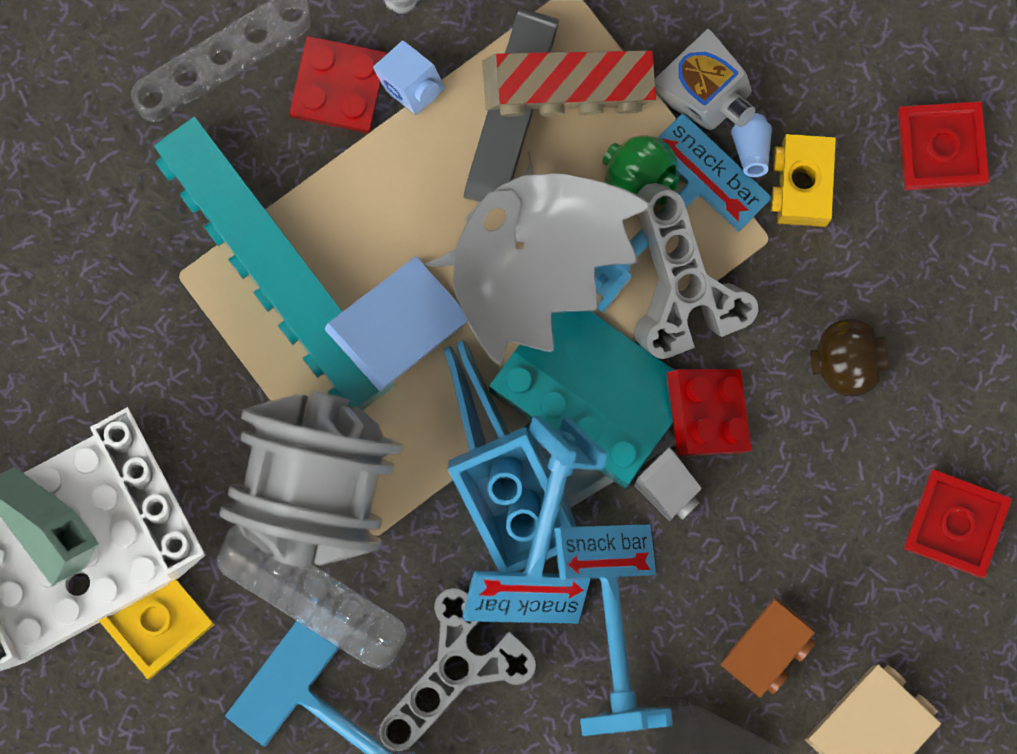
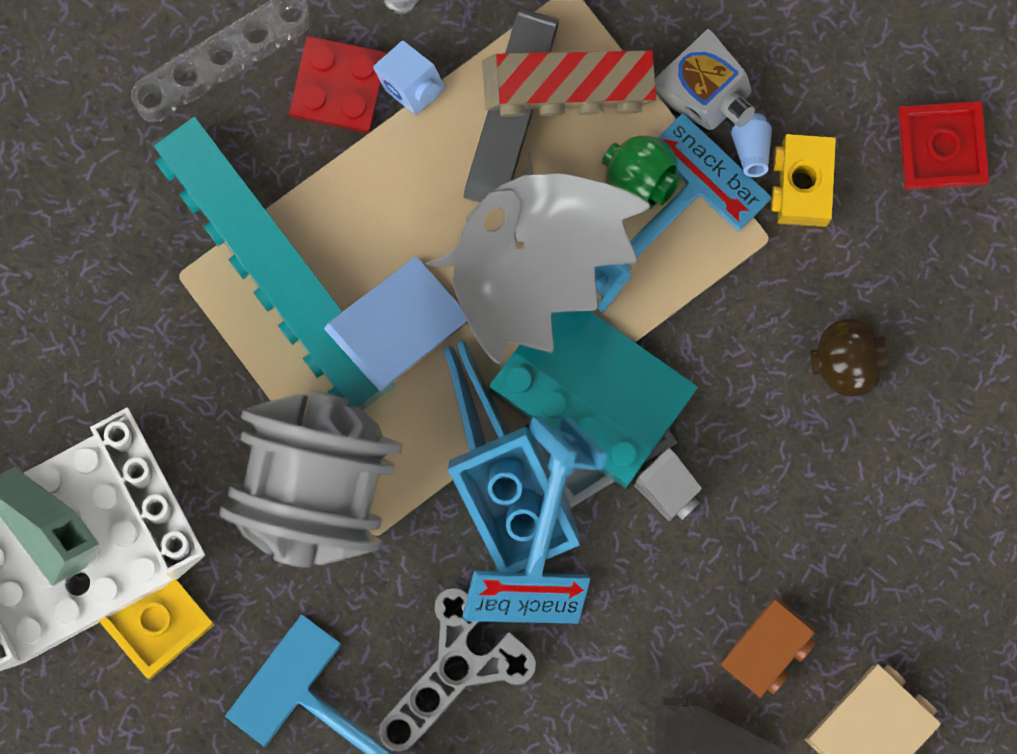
(324, 612): clear beam -> none
(607, 555): dark azure piece -> none
(668, 305): light grey beam -> none
(709, 411): red plate -> none
(957, 523): red plate -> none

